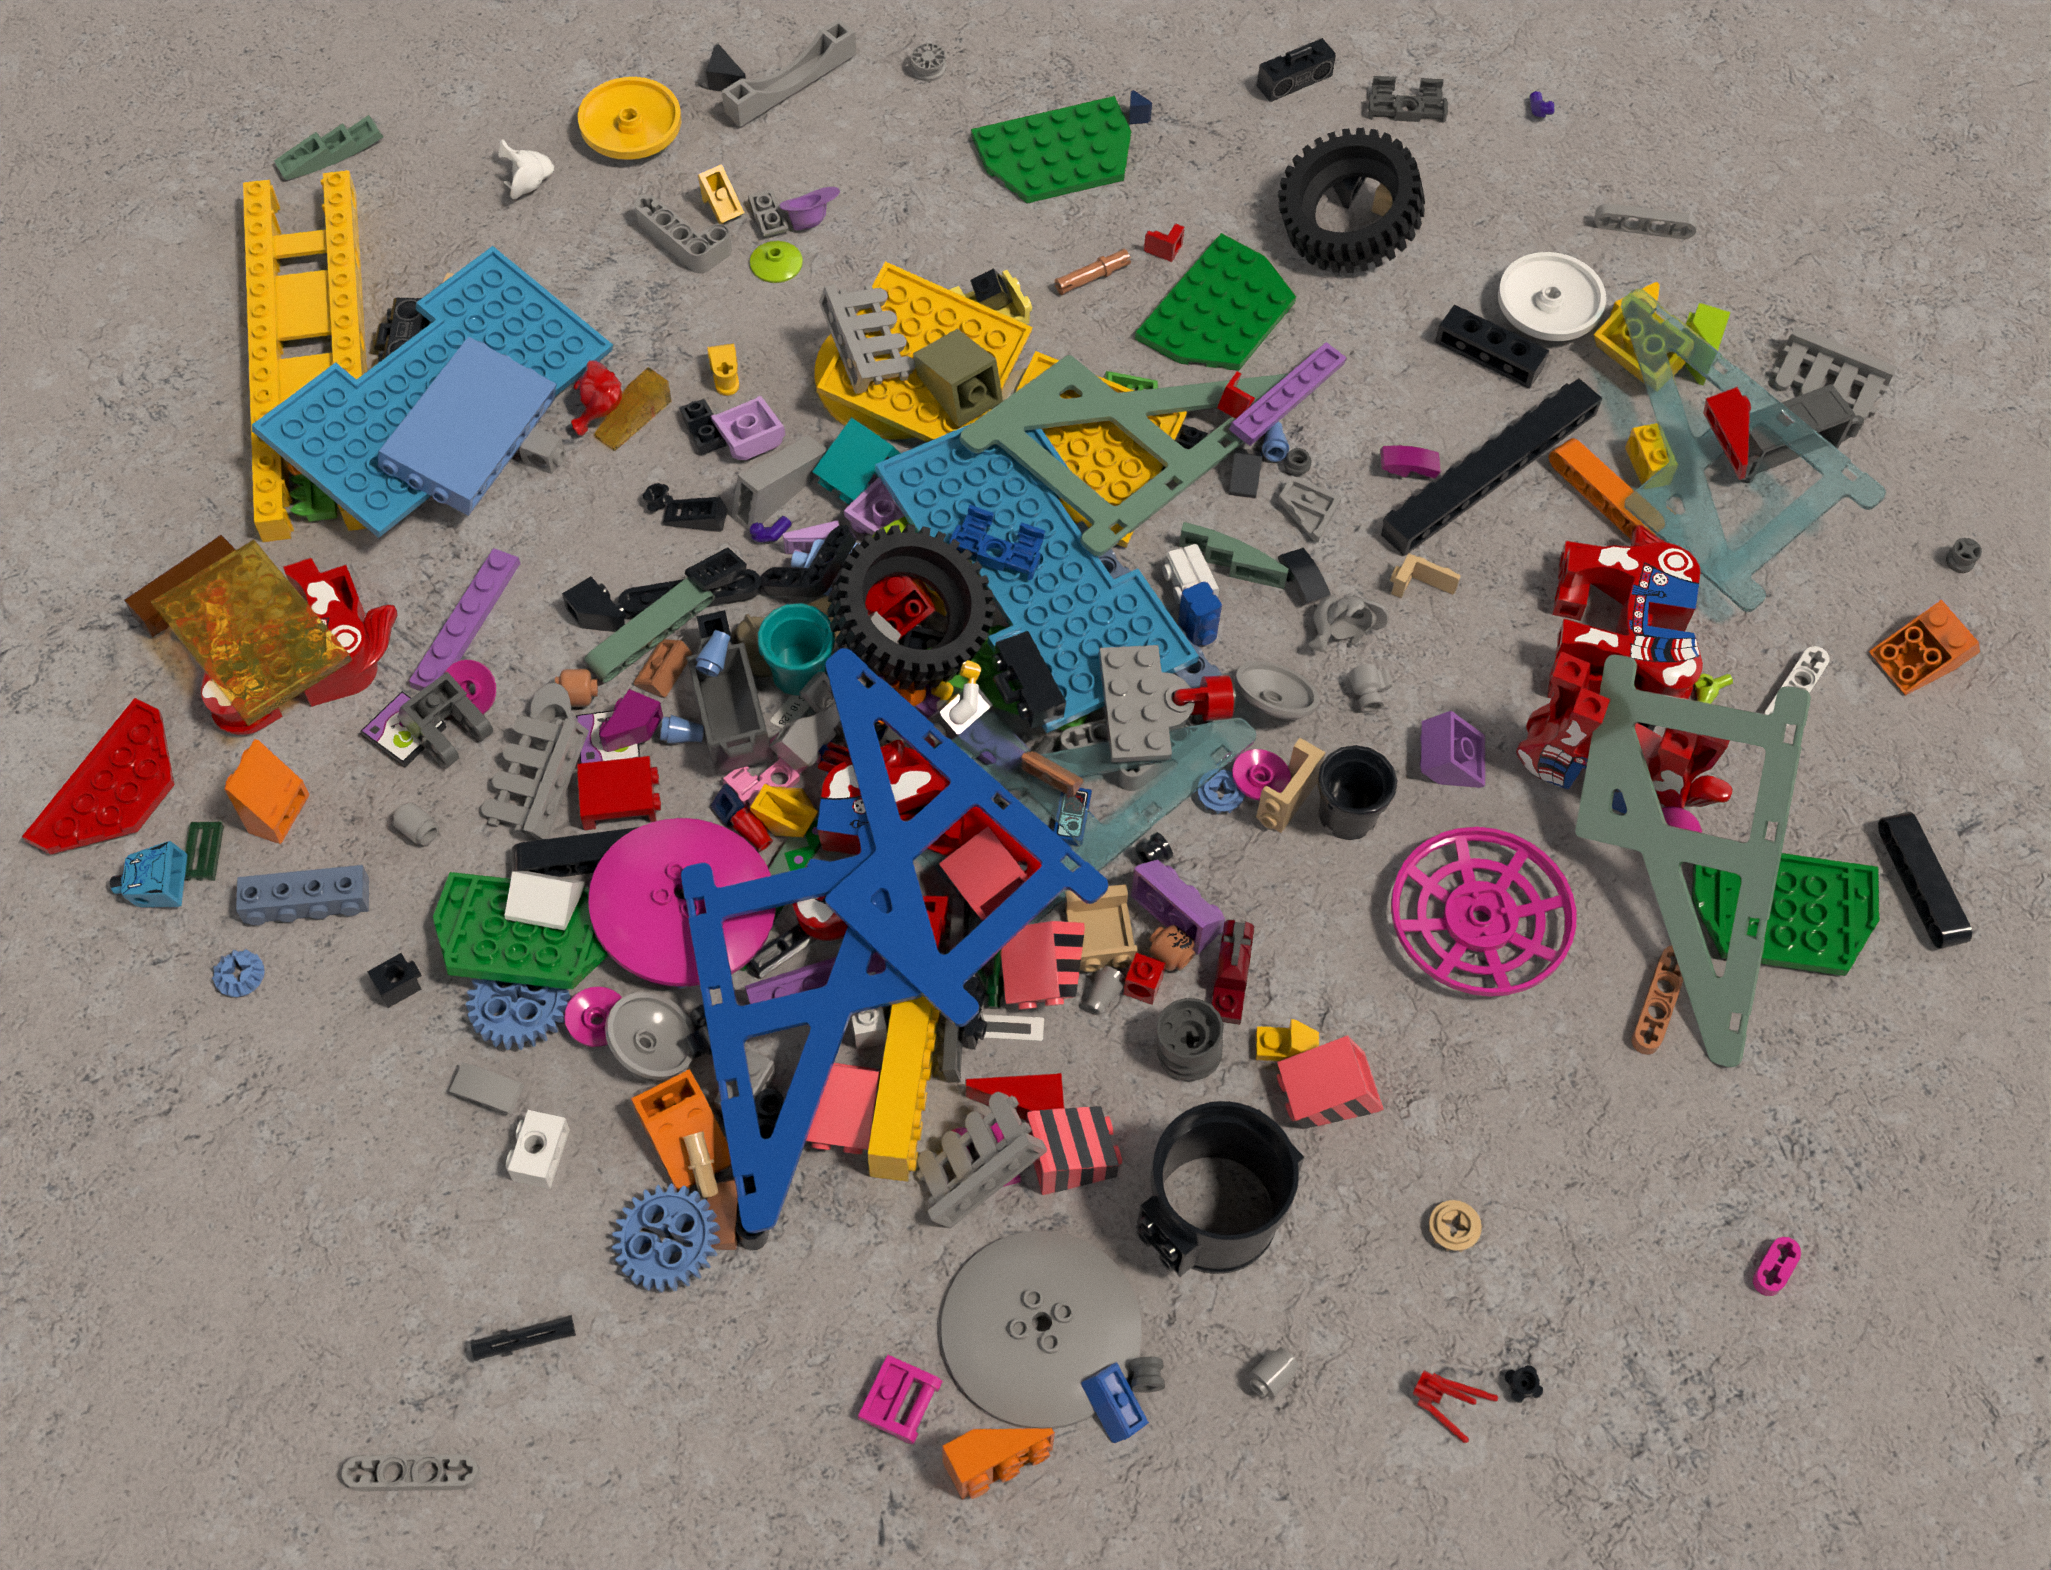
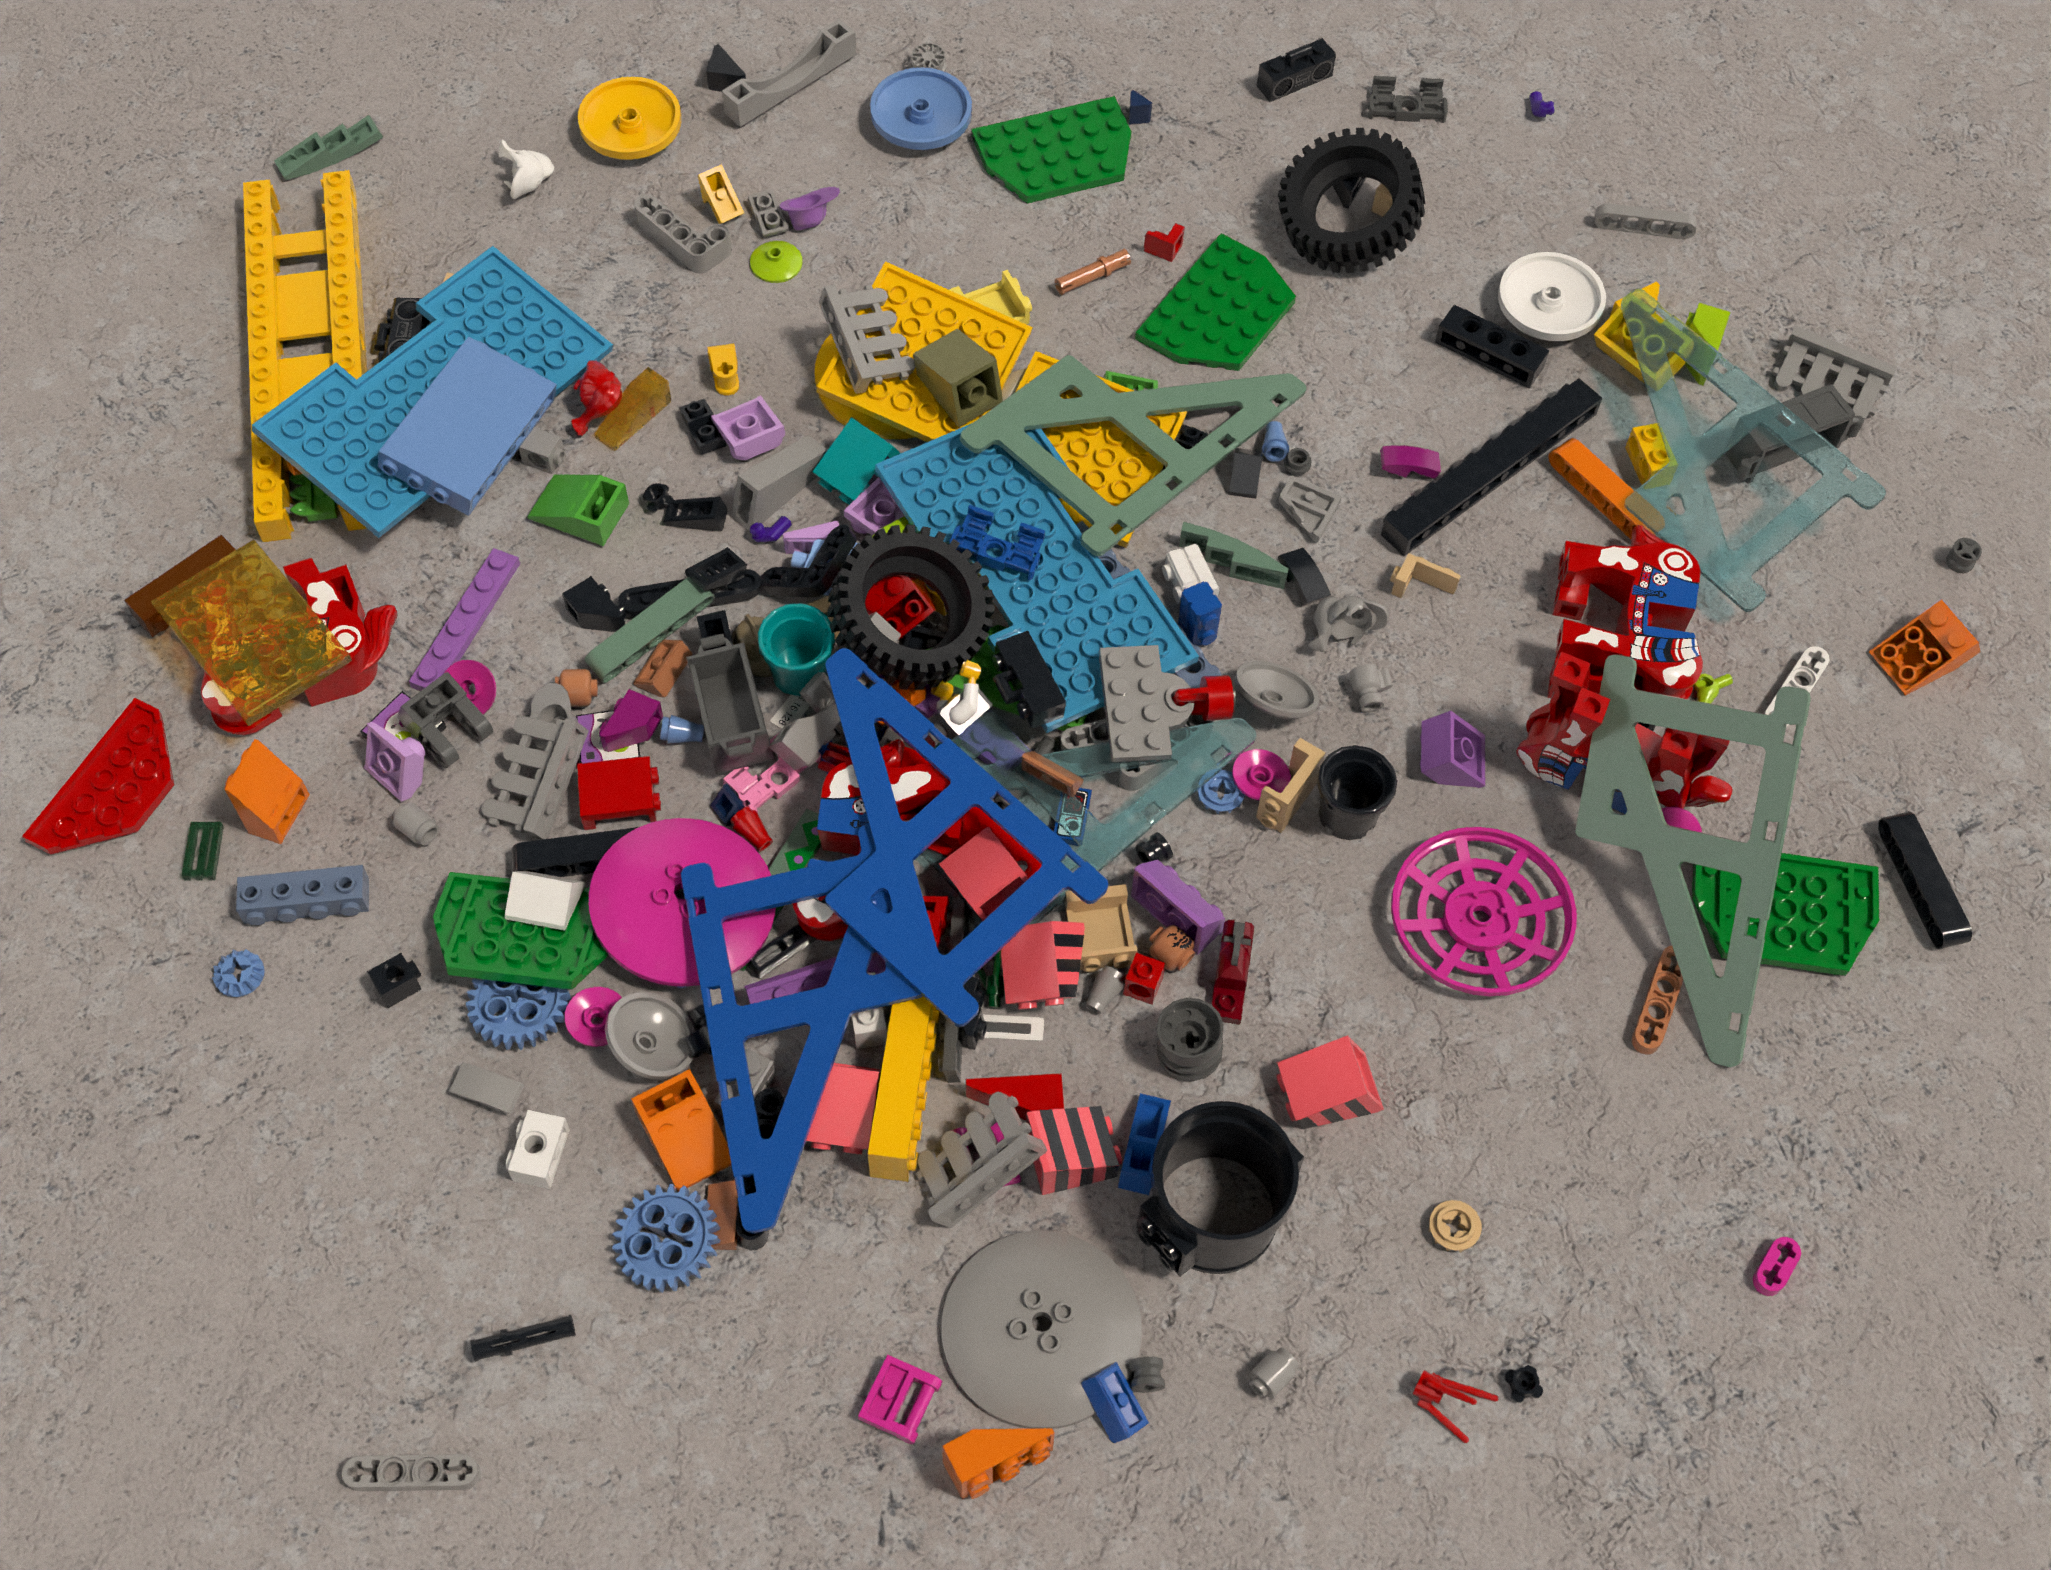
(153, 876): dark azure torso -> none
(394, 761): none -> lavender slope
(582, 506): none -> bright green slope
(701, 1164): tan axle -> none
(713, 655): medium blue cone -> none
(784, 810): yellow slope -> none
(921, 108): none -> medium blue dish
(991, 290): black brick -> none
(1144, 1135): none -> blue slope
(1233, 400): red panel -> none
(1283, 1043): yellow slope -> none
(1287, 394): medium lavender plate -> none
(1729, 419): red slope -> none

